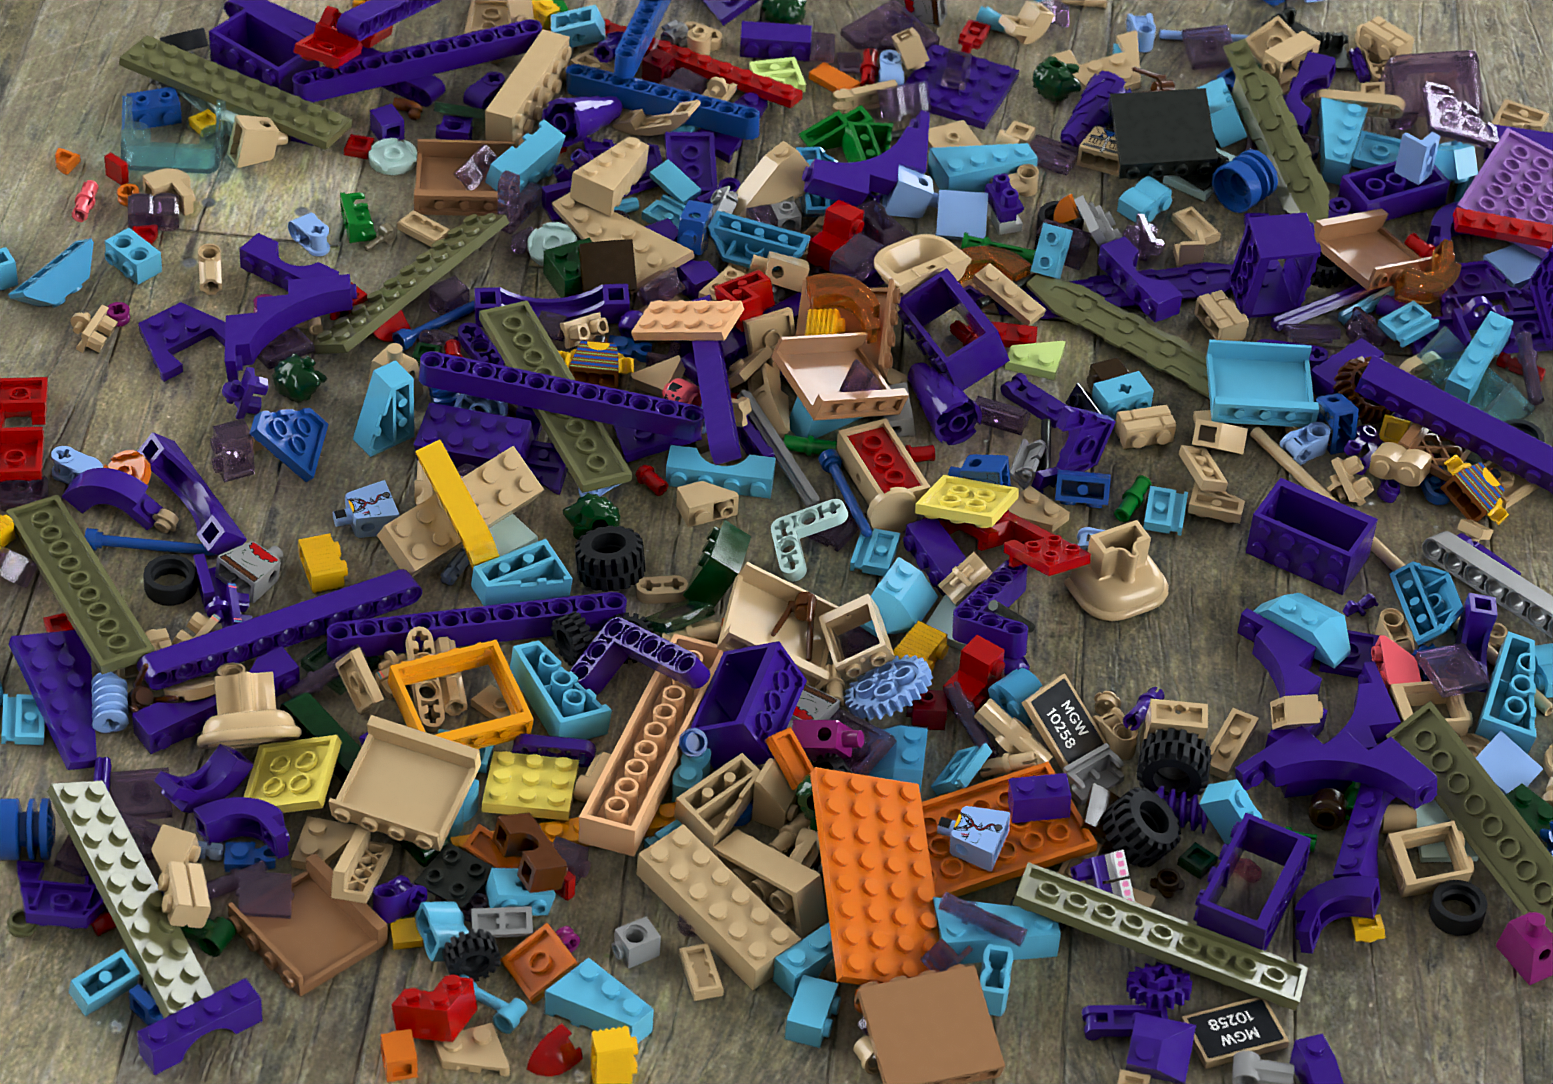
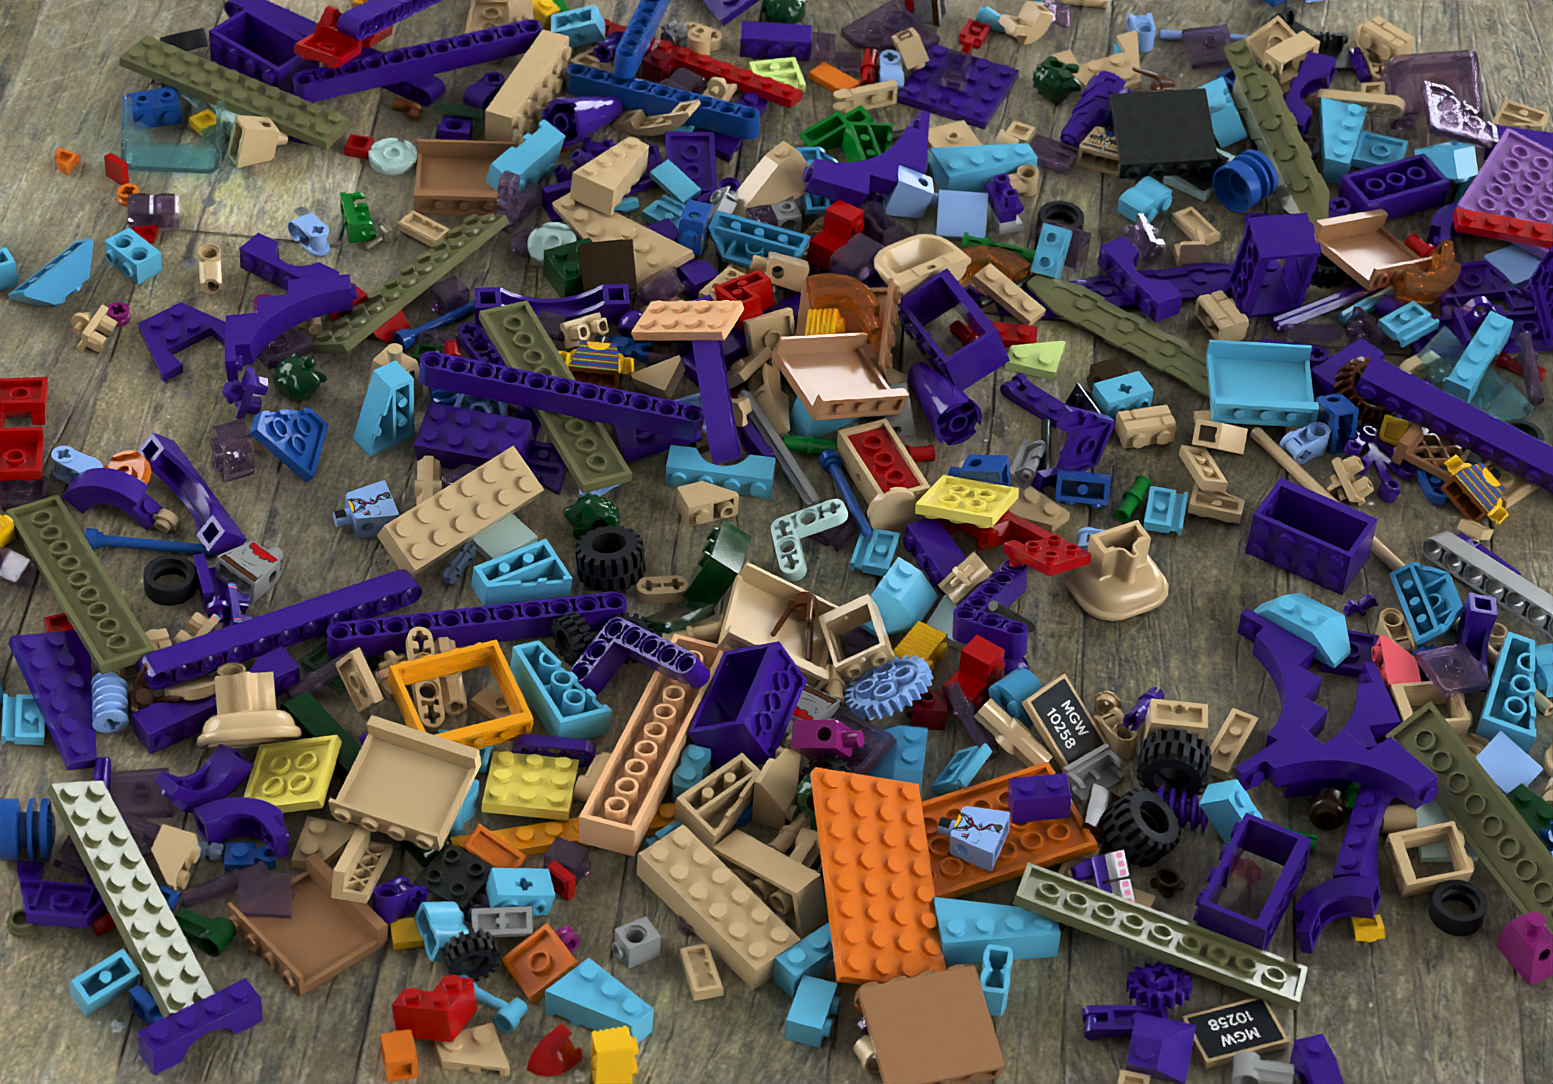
(85, 201): coral pin -> none
(173, 182): tan brick -> none
(184, 894): tan brick -> none
(322, 562): yellow brick -> none
(387, 123): dark purple brick -> none
(457, 503): yellow beam -> none
(475, 168): clear purple hips -> none
(540, 863): reddish brown arch -> none
(647, 476): red pin -> none
(682, 391): coral head -> none
(693, 742): plate -> none
(789, 756): orange tile -> none
(859, 379): clear purple slope -> none
(904, 100): clear purple brick -> none
(942, 956): clear purple panel -> none
(983, 919): clear purple pin -> none
(1003, 415): clear purple panel -> none
(1009, 763): tan pin -> none
(1066, 210): orange tile -> none
(1098, 222): light grey plate -> none
(1197, 860): dark green tile -> none
(1294, 711): tan brick -> none
(1398, 463): tan brick -> none
(1417, 157): light blue panel -> none

